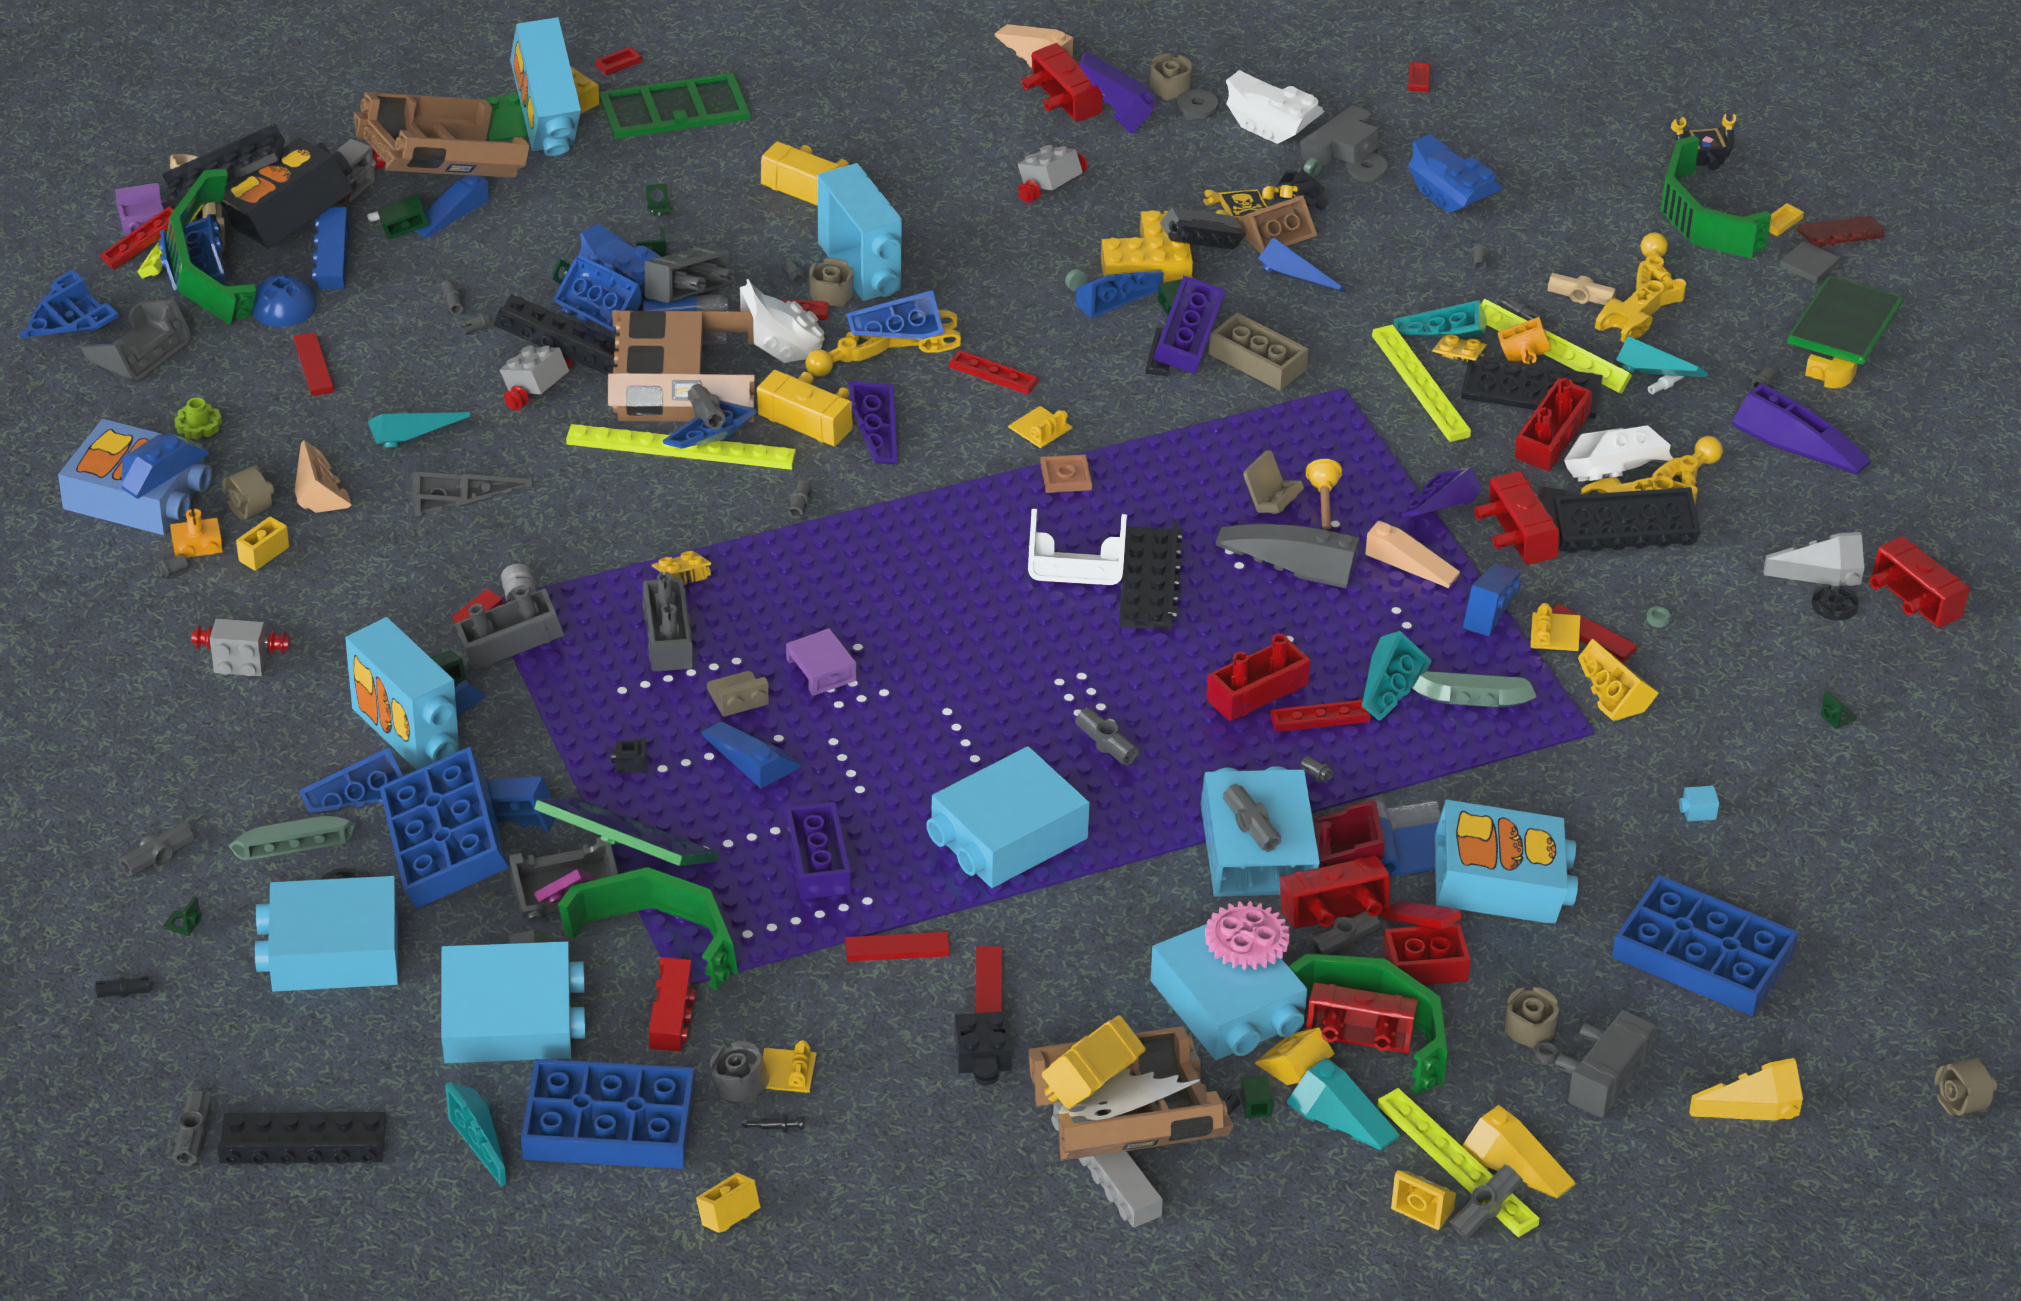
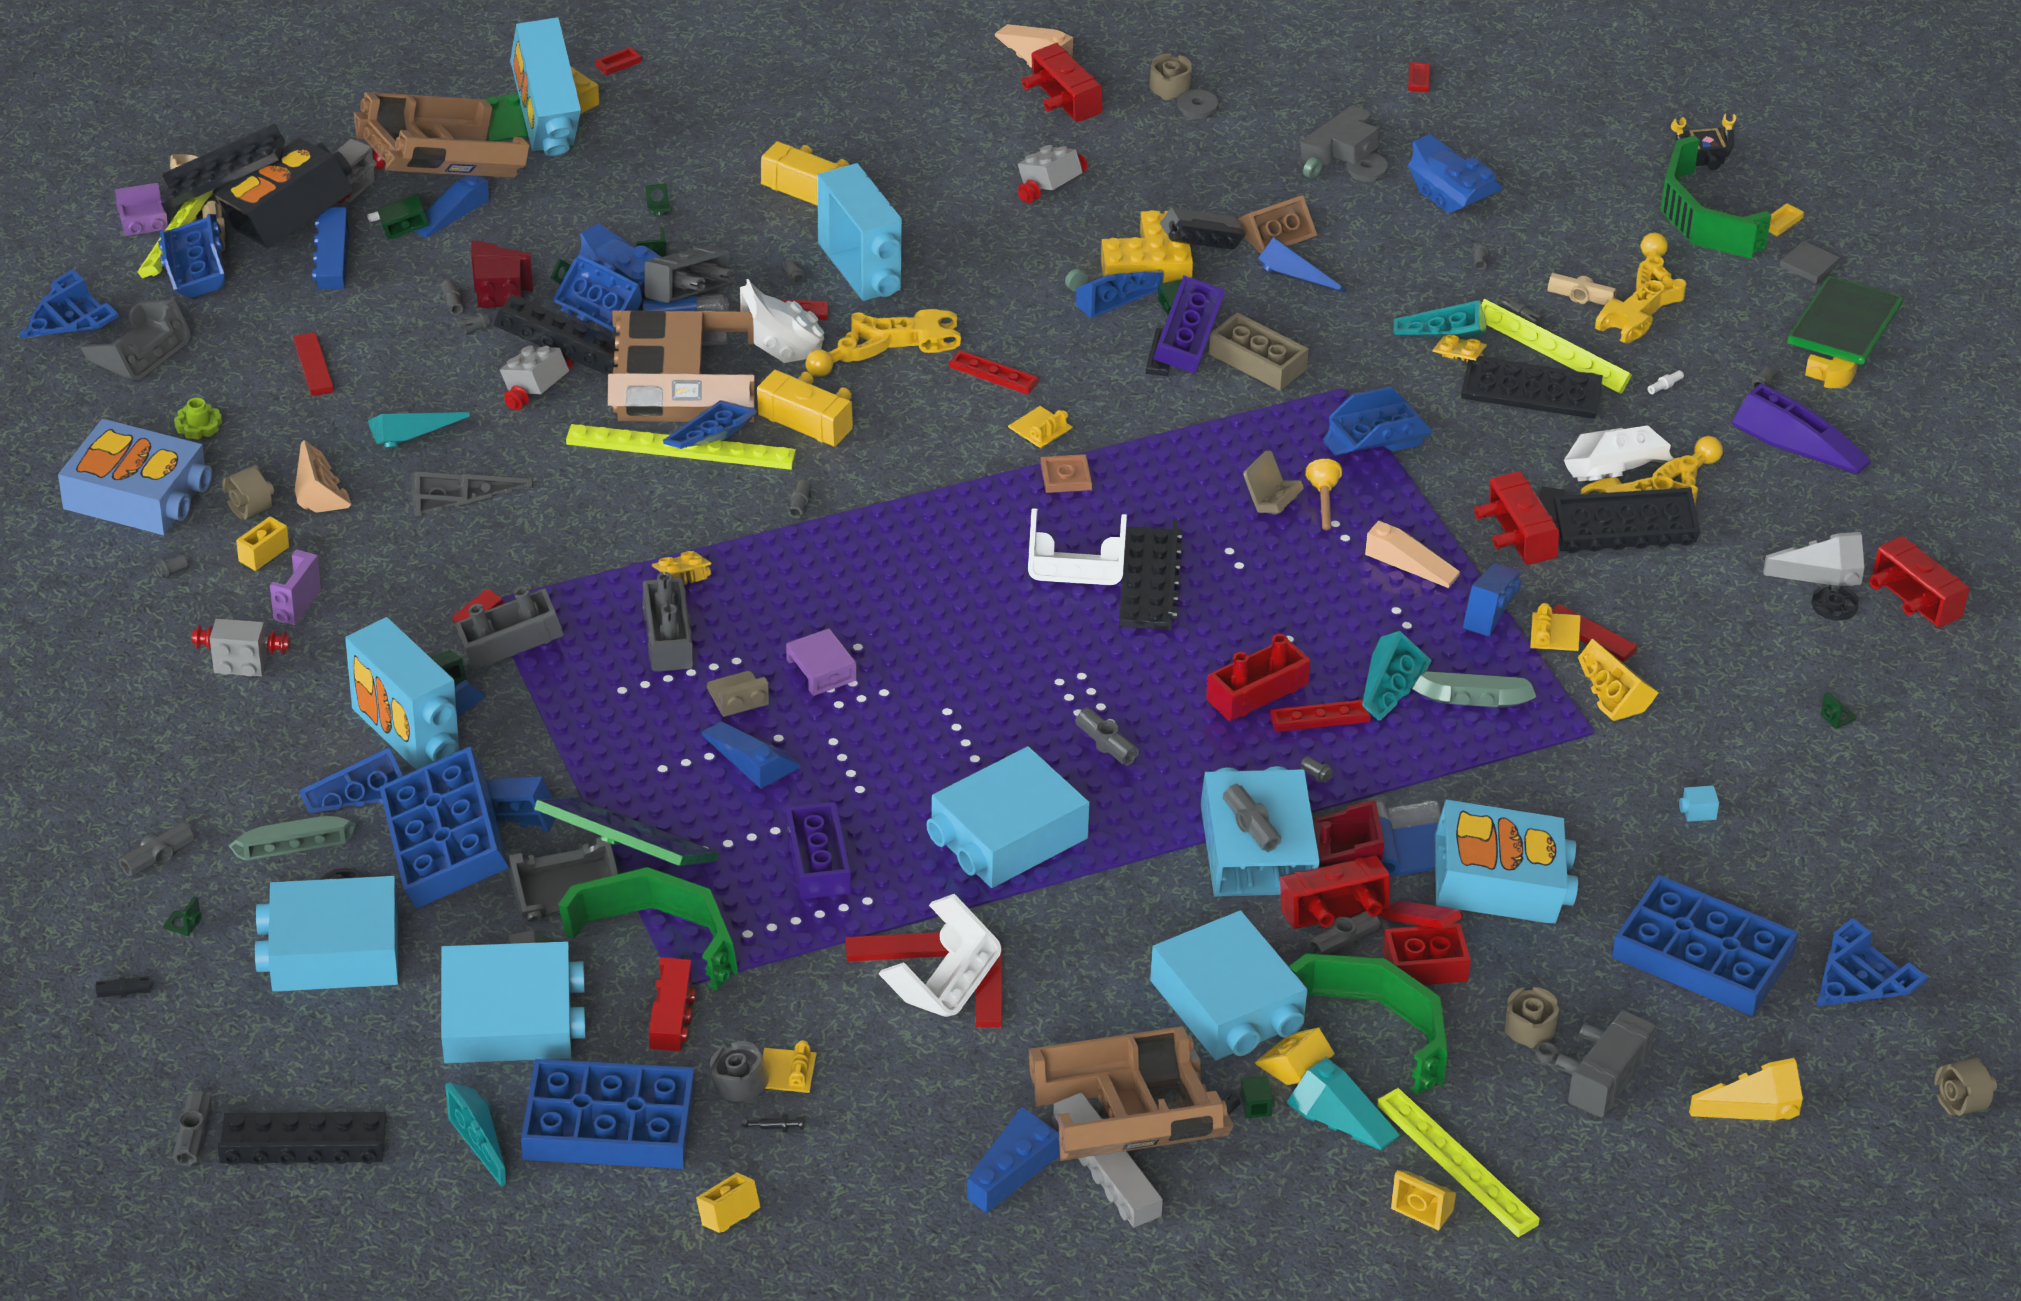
(137, 240): red tile -> none
(158, 462): blue wedge -> none
(196, 536): light orange brick -> none
(219, 300): green panel -> none
(283, 301): blue piece -> none
(295, 596): none -> medium lavender panel
(499, 273): none -> dark red piece
(514, 577): light grey wheel -> none
(555, 891): magenta plate -> none
(630, 756): black window -> none
(674, 105): door -> none
(706, 407): dark grey piece -> none
(831, 282): dark tan brick -> none
(875, 415): dark purple wedge -> none
(903, 318): blue wedge -> none
(969, 959): none -> white windscreen
(983, 1045): black brick -> none
(1012, 1160): none -> blue wedge
(1092, 1062): yellow piece -> none
(1126, 95): dark purple wedge -> none
(1127, 1093): white piece -> none
(1236, 202): flag -> none
(1247, 935): bright pink gear -> none
(1268, 109): white slope -> none
(1295, 184): black torso -> none
(1306, 551): dark grey wedge -> none
(1362, 1017): red piece -> none
(1374, 421): none -> blue slope
(1421, 383): neon yellow plate -> none
(1444, 491): dark purple wedge -> none
(1476, 1213): dark grey piece -> none
(1504, 1140): yellow wedge -> none
(1524, 341): light orange brick -> none
(1553, 424): red piece -> none
(1650, 360): teal wedge -> none
(1658, 616): sand green tile -> none
(1842, 231): clear red windscreen -> none
(1861, 972): none -> blue wedge

